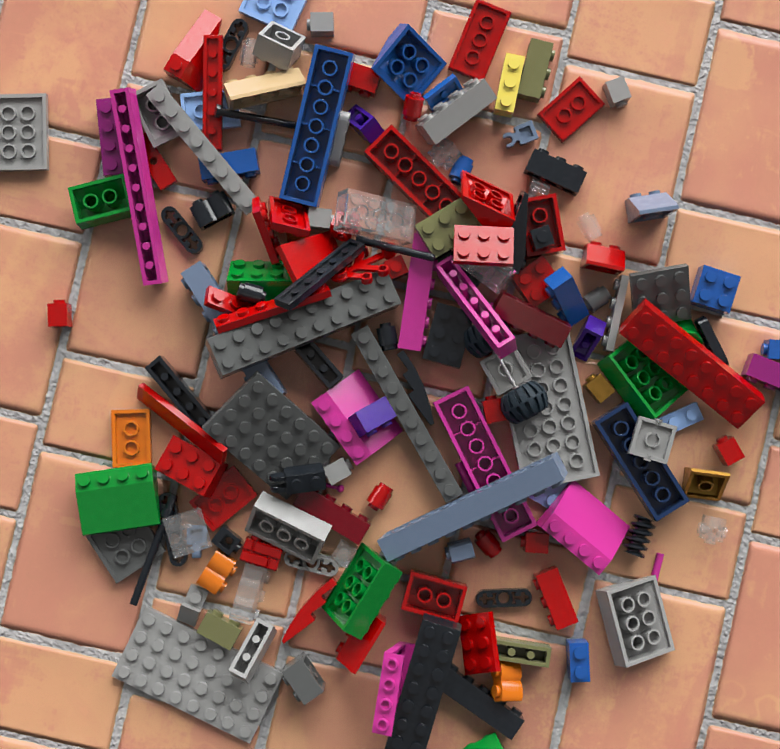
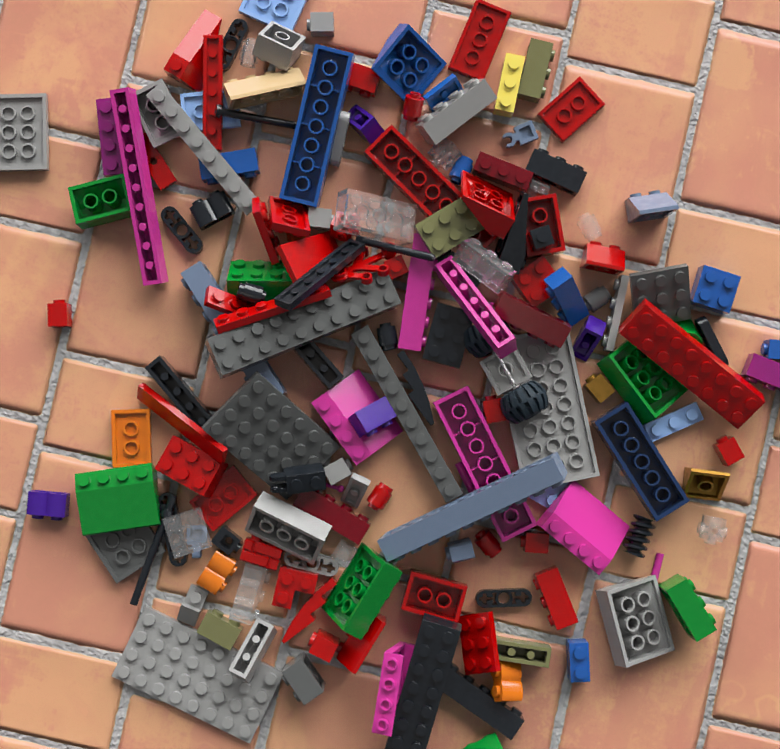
(48, 503): none -> dark purple brick
(290, 581): none -> red brick
(323, 644): none -> red brick
(355, 490): none -> light grey slope
(483, 245): plate -> none
(502, 172): none -> dark red brick
(617, 92): light grey brick -> none
(652, 439): light grey plate -> none
(688, 607): none -> green brick

